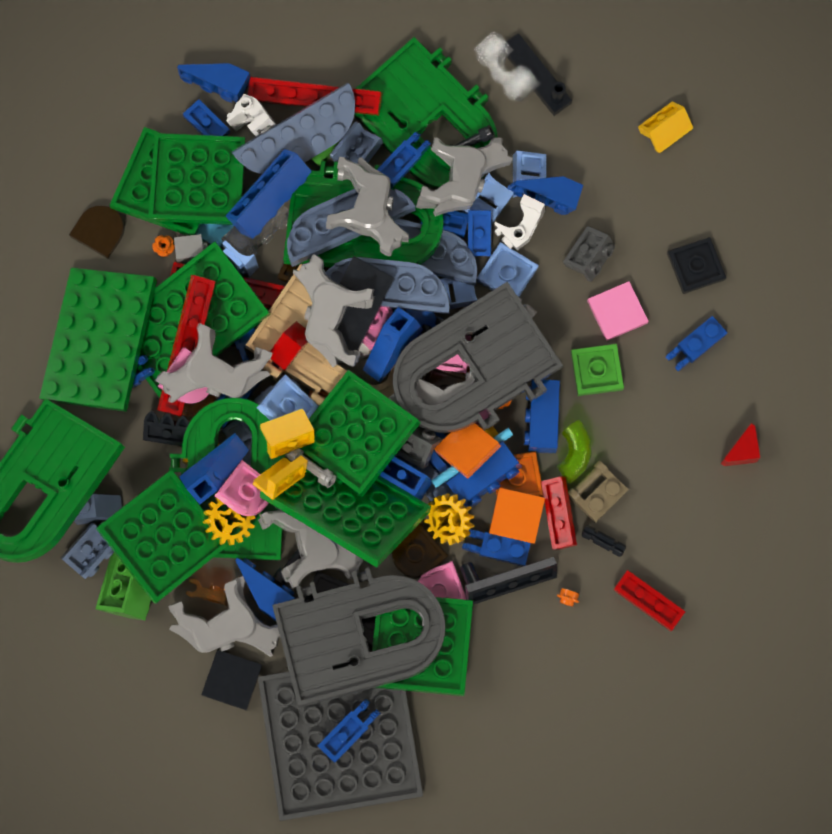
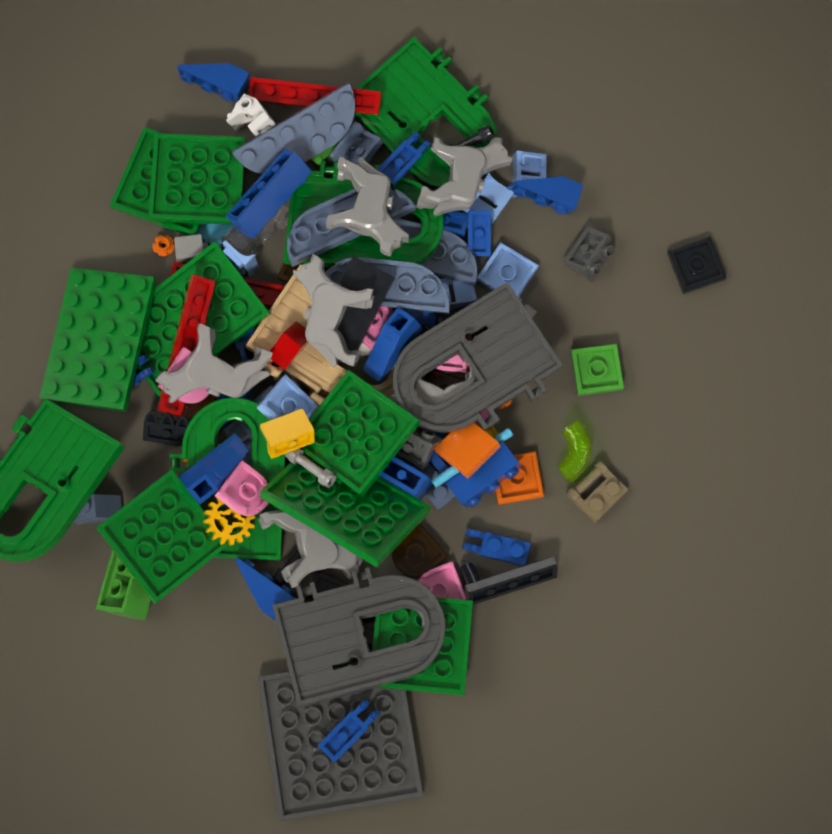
(87, 552): sand blue bracket -> none
(99, 230): dark brown tile -> none
(205, 120): blue plate -> none
(214, 594): clear orange plate -> none
(228, 626): light grey animal -> none
(232, 680): black tile -> none
(281, 476): yellow panel -> none
(456, 516): yellow gear -> none
(493, 53): clear arch -> none
(516, 515): orange tile -> none
(533, 212): white tile -> none
(543, 419): blue brick -> none
(549, 91): black piece -> none
(559, 513): plate -> none
(568, 597): orange plate -> none
(603, 540): black axle -> none
(617, 311): bright pink tile -> none
(649, 600): red plate -> none
(666, 126): yellow panel -> none
(698, 342): blue hinge -> none
(745, 450): red slope -> none

